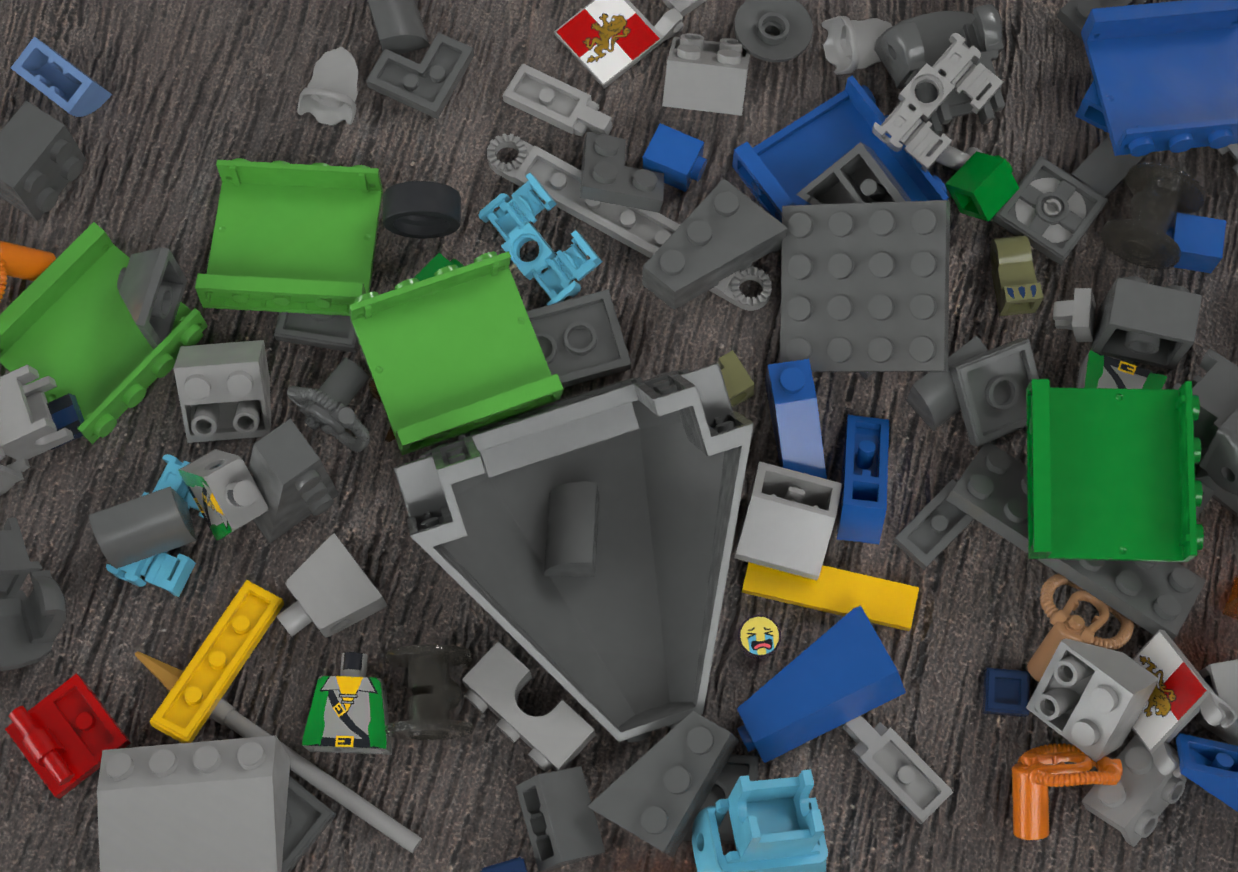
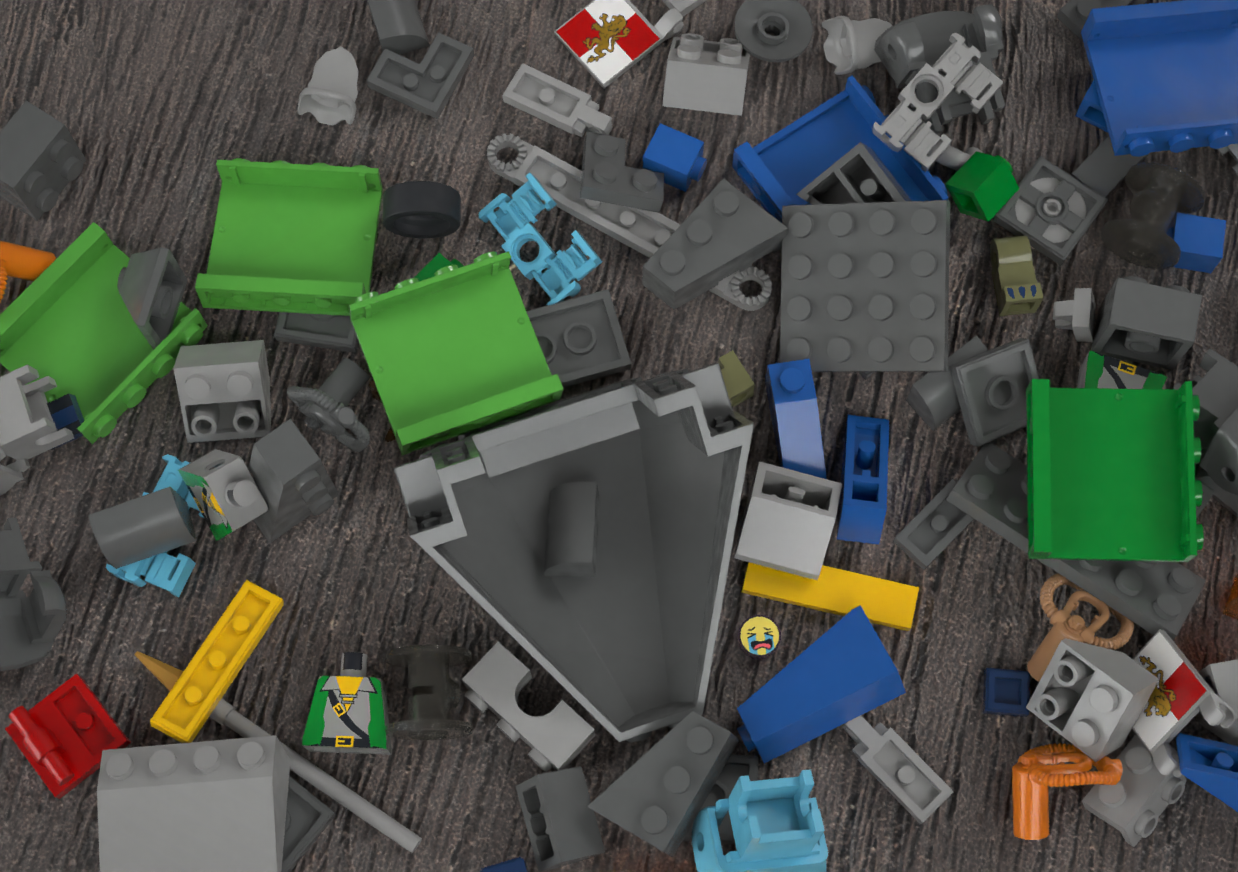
(59, 79): medium blue brick -> none
(330, 592): light grey torso -> none

